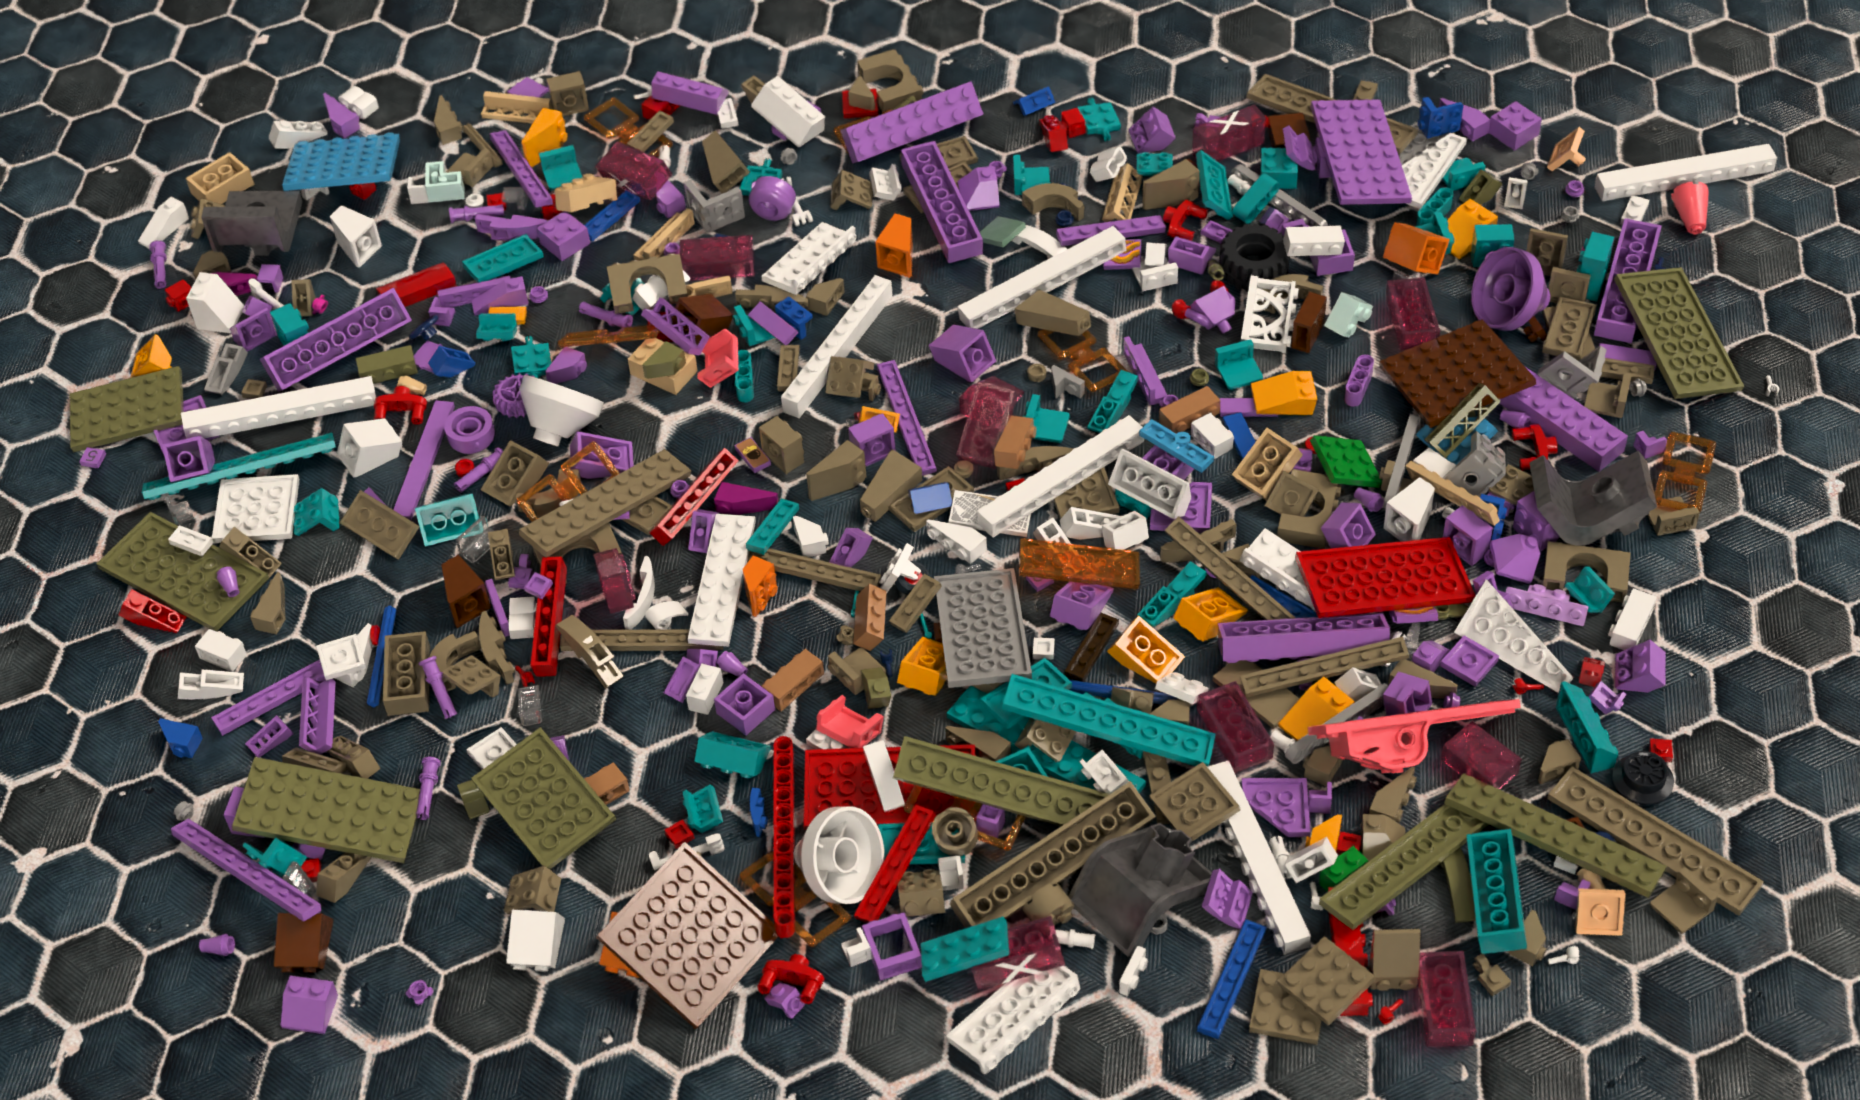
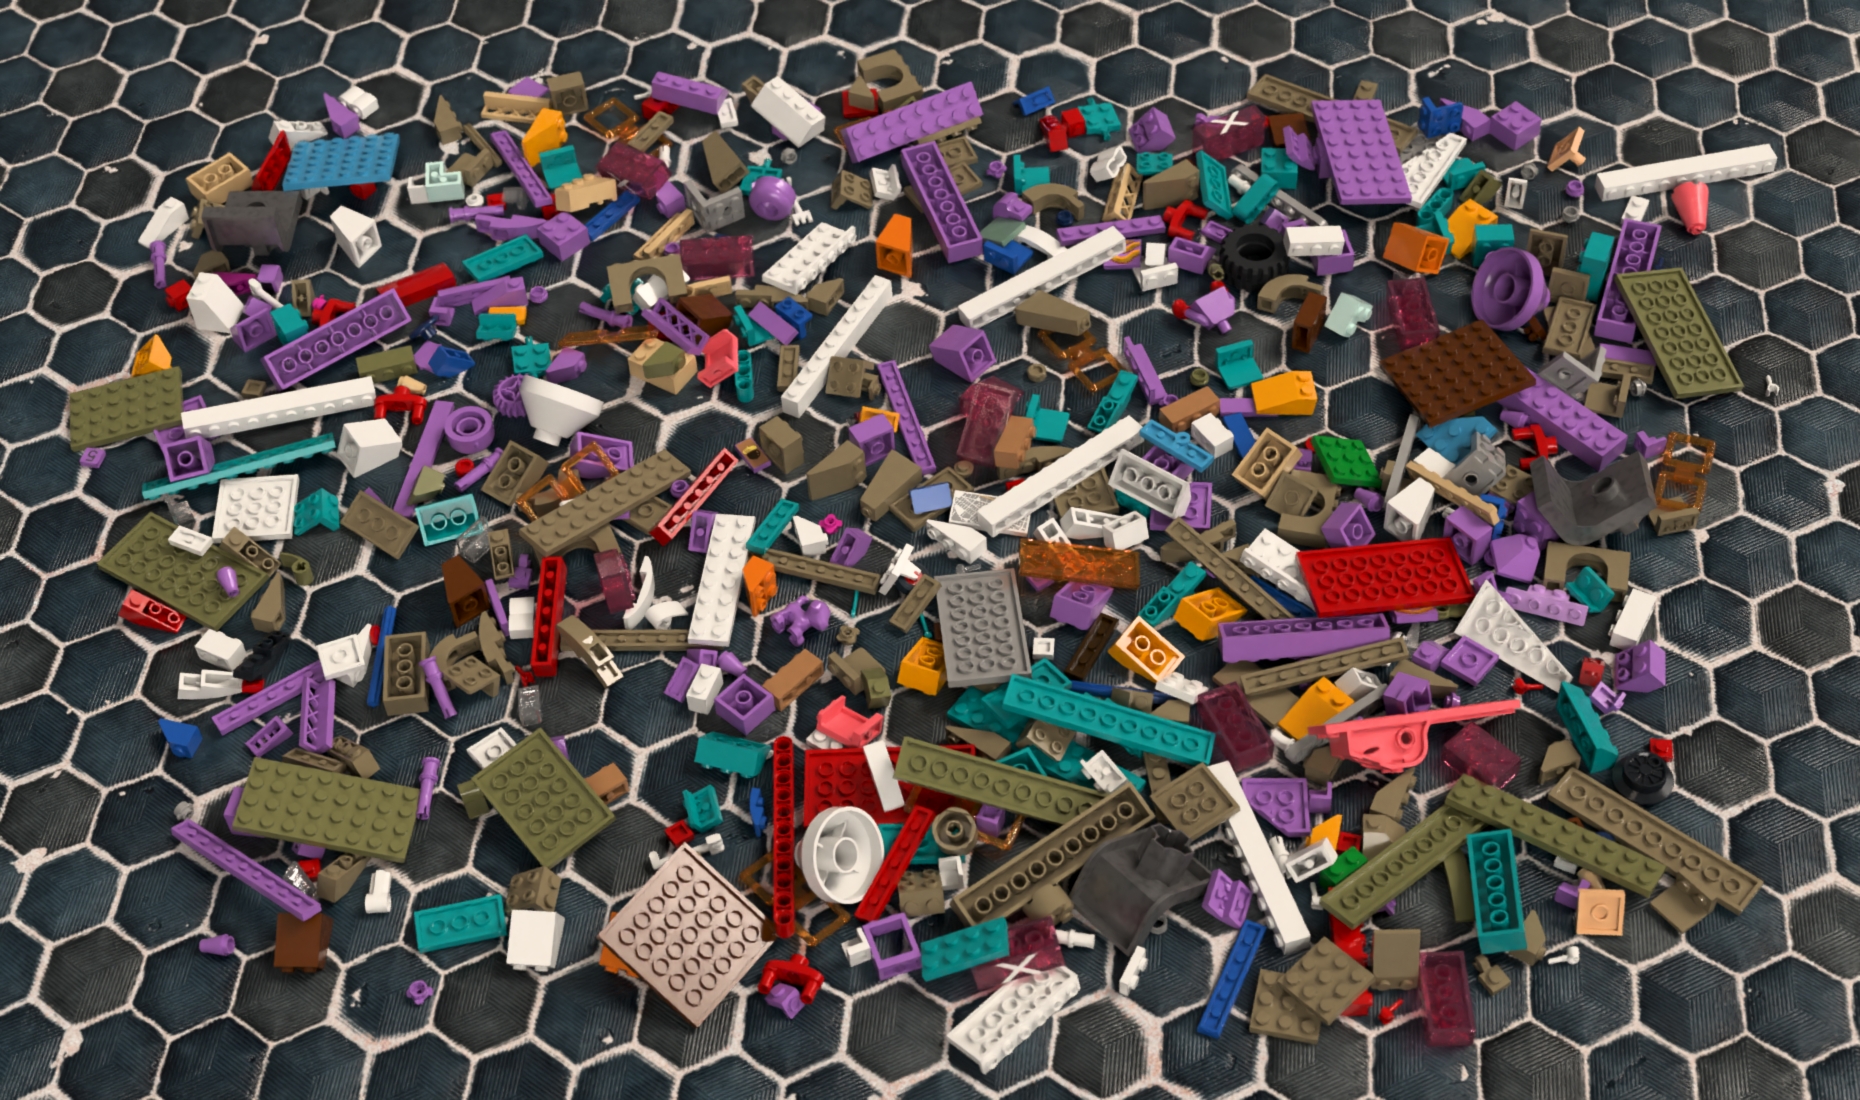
(225, 368): light grey slope -> none
(253, 686): none -> red plate
(264, 657): none -> black slope
(274, 165): none -> red slope
(277, 856): teal bracket -> none
(300, 568): none -> olive panel
(308, 1004): medium lavender slope -> none
(331, 309): none -> red connector
(379, 895): none -> white piece
(426, 486): none -> slope
(460, 923): none -> teal plate
(538, 585): medium lavender tile -> none
(740, 500): magenta slope -> none
(815, 616): none -> medium lavender animal
(830, 524): none -> dark pink plate
(869, 617): medium nougat brick -> none
(887, 660): dark blue hand -> none
(954, 131): none -> dark tan plate
(980, 189): medium lavender slope -> none
(1008, 258): none -> blue bracket
(1011, 207): none -> medium lavender brick
(1066, 381): light grey slope -> none
(1256, 294): white fence -> none
(1359, 380): medium lavender beam -> none
(1458, 413): olive fence -> none

